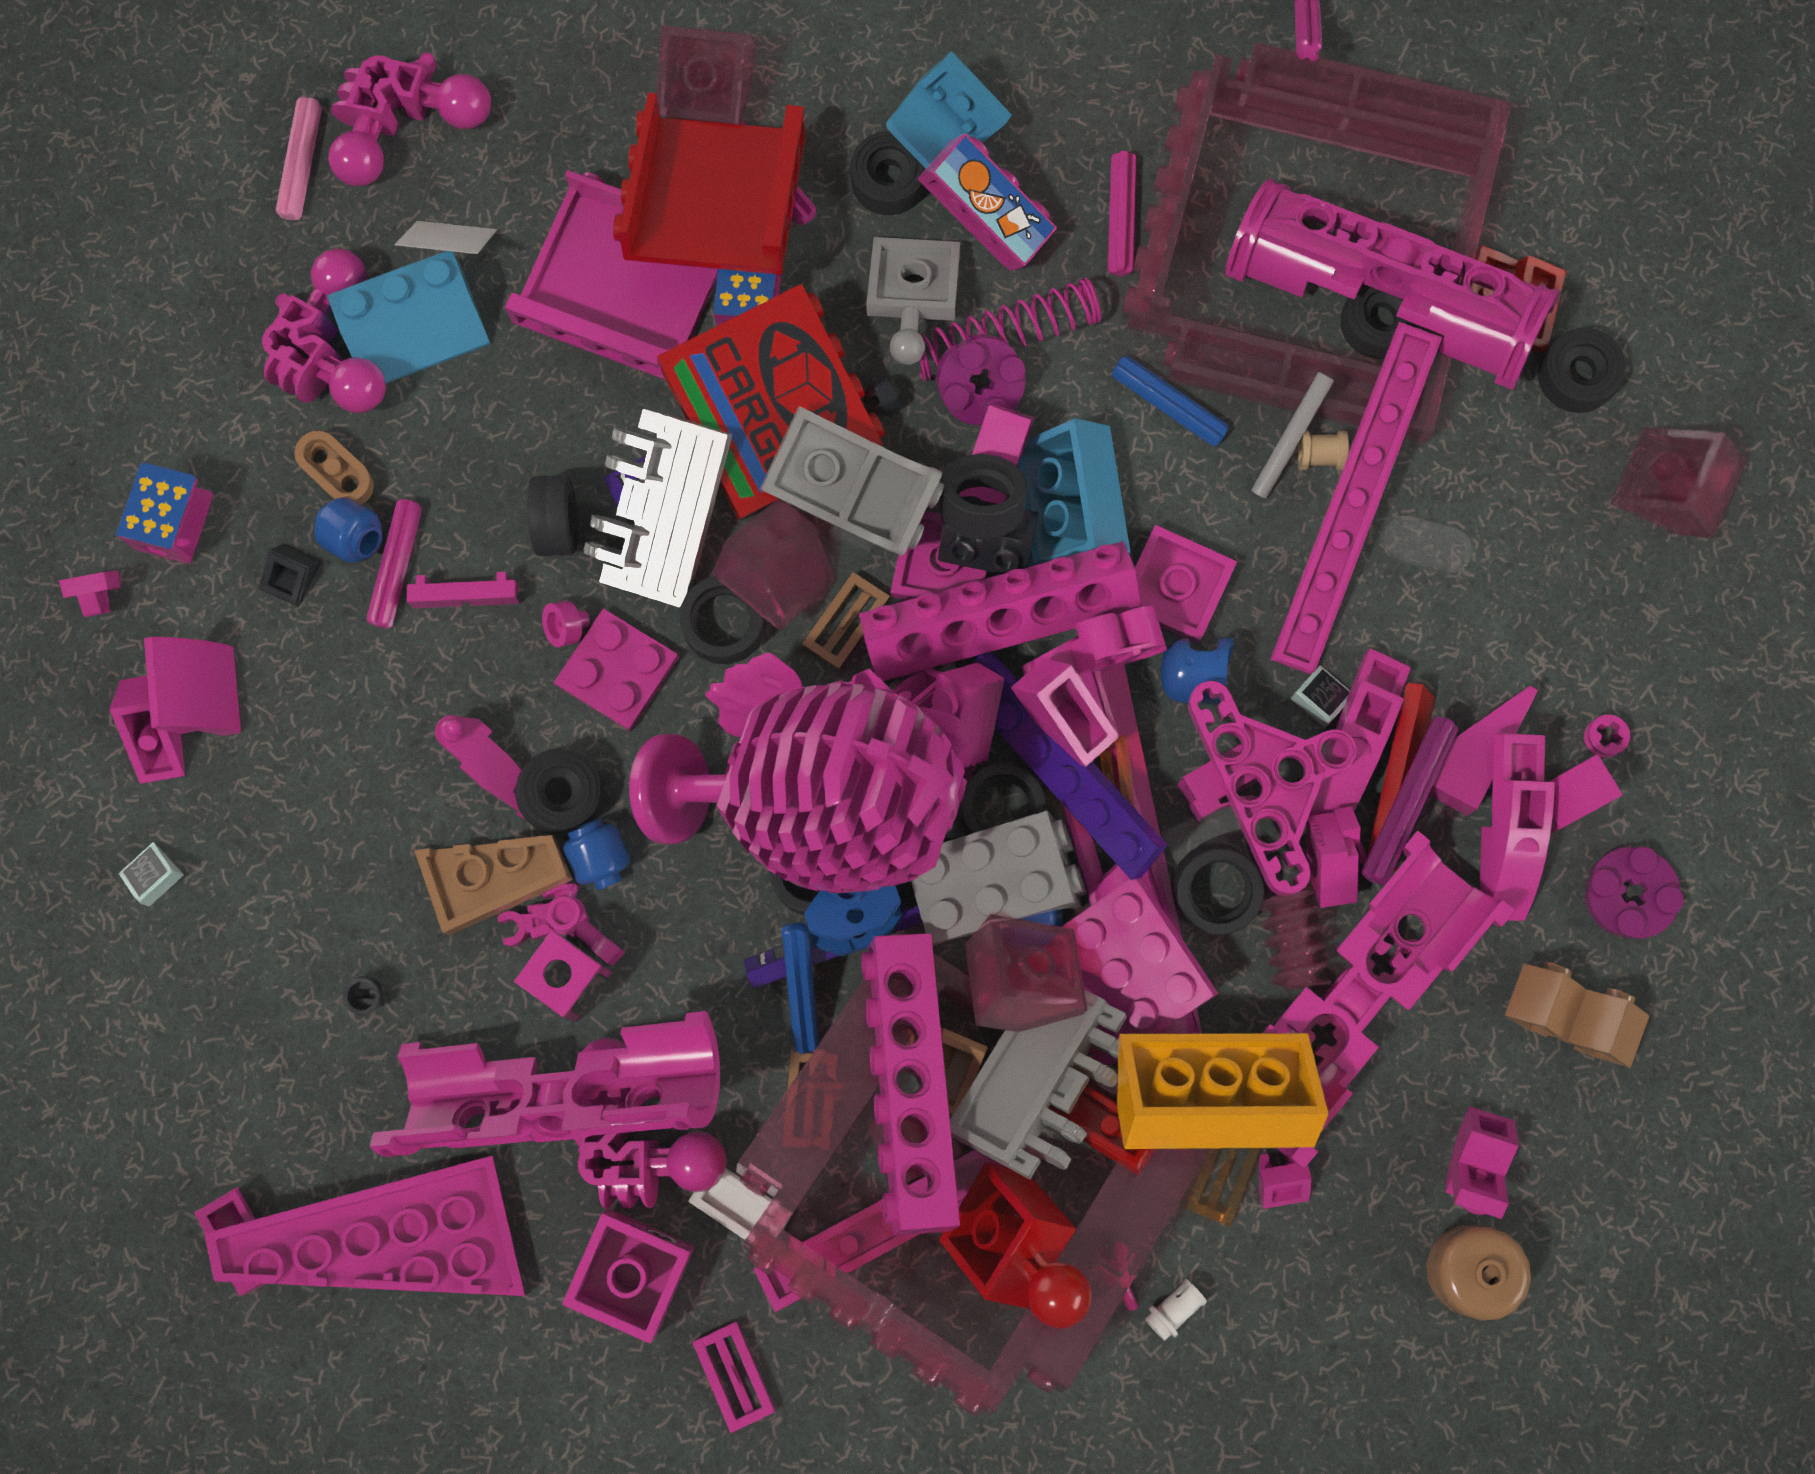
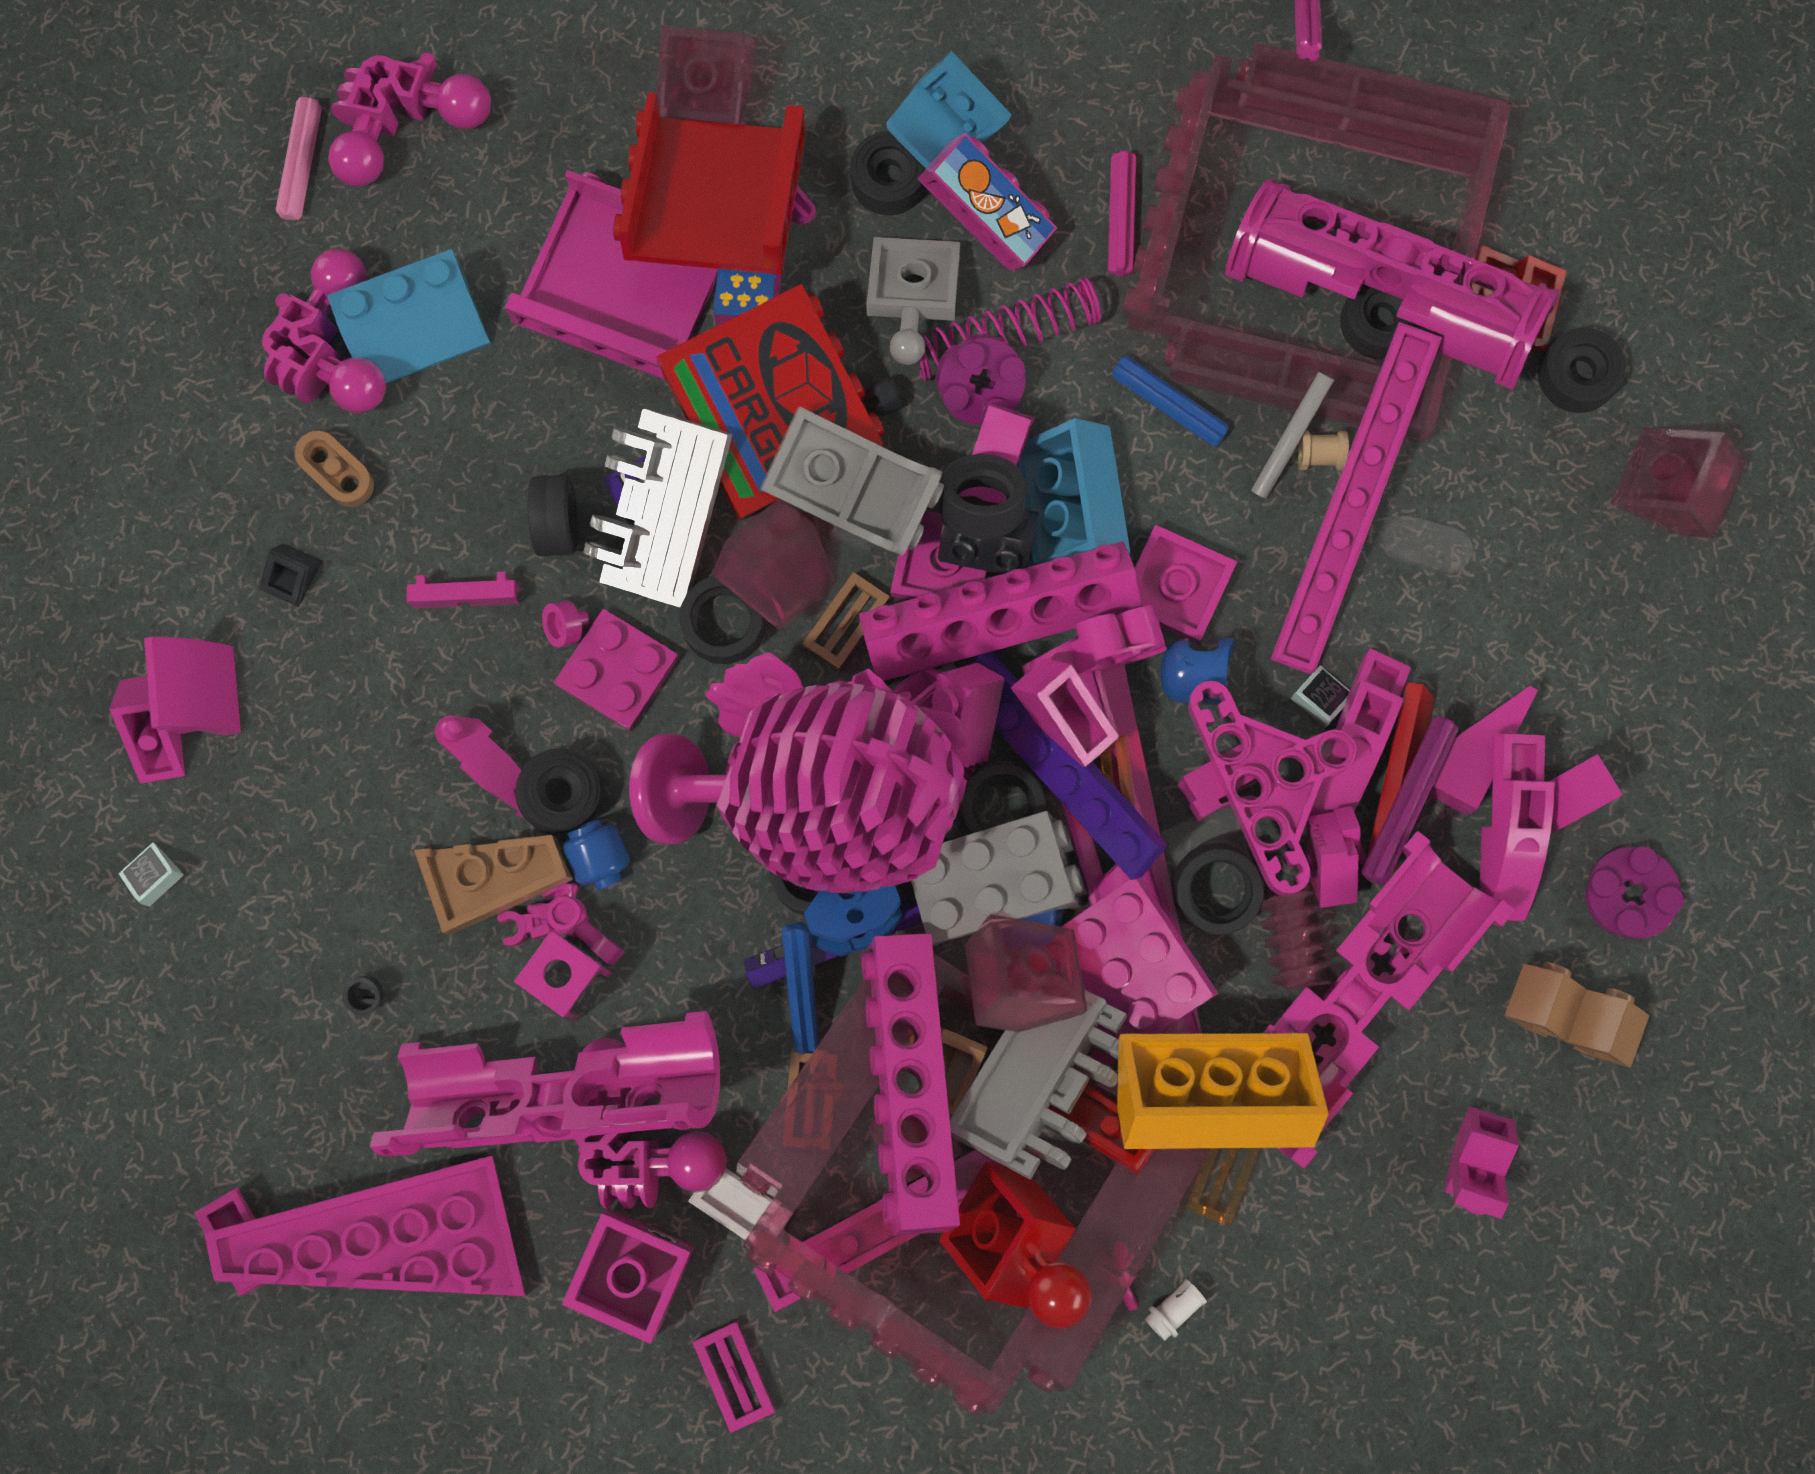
(91, 591): dark pink tile -> none
(164, 513): piece -> none
(348, 530): blue head -> none
(394, 563): dark pink axle -> none
(446, 237): white sticker -> none
(1282, 1183): dark pink tile -> none
(1462, 1283): medium nougat head -> none
(1621, 735): dark pink bush -> none

